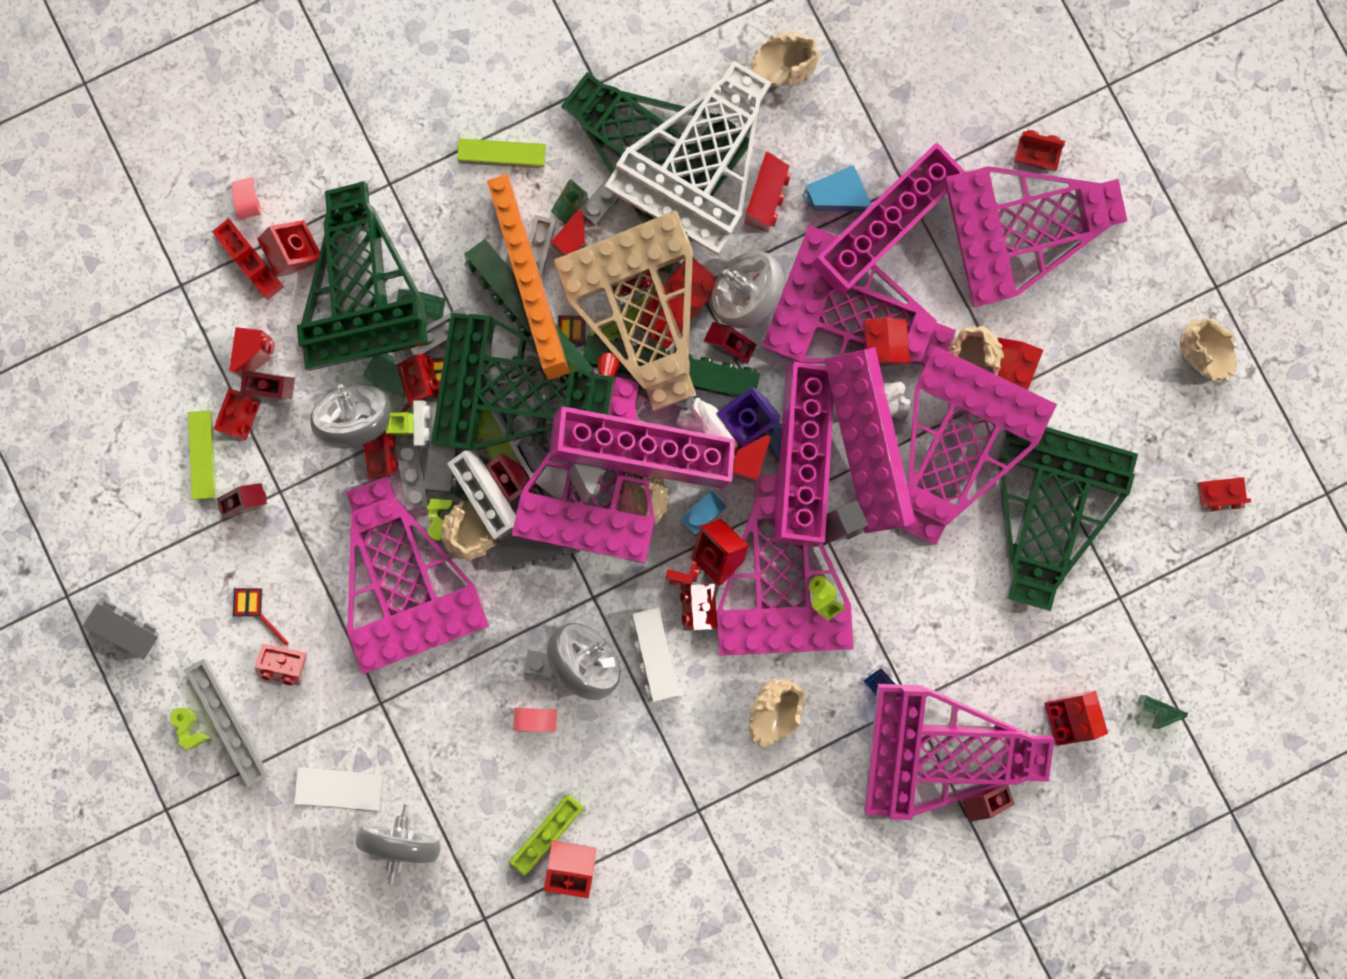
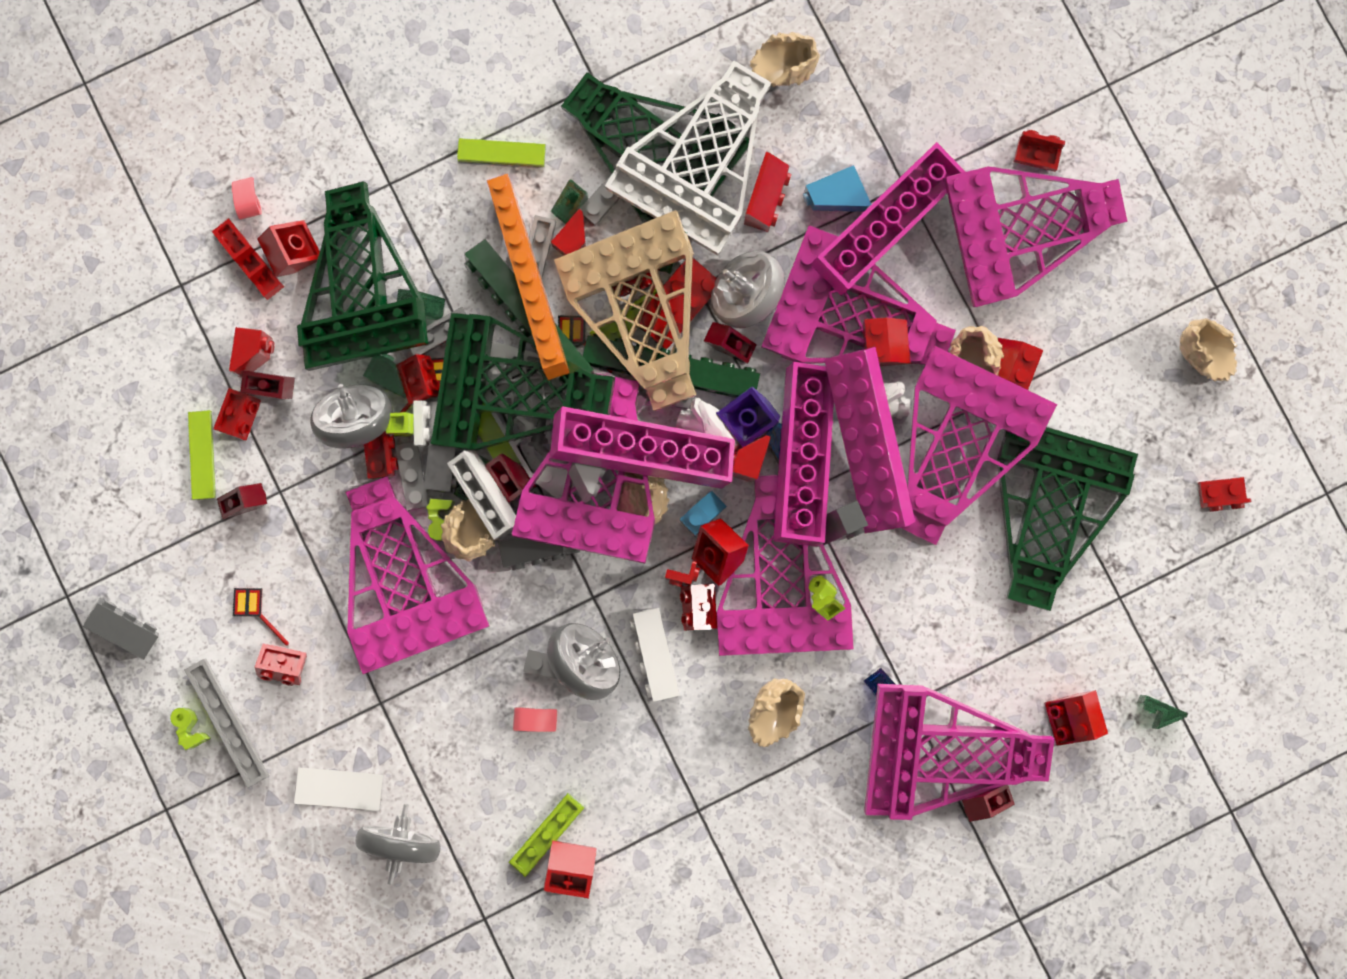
(608, 364): cone -> none

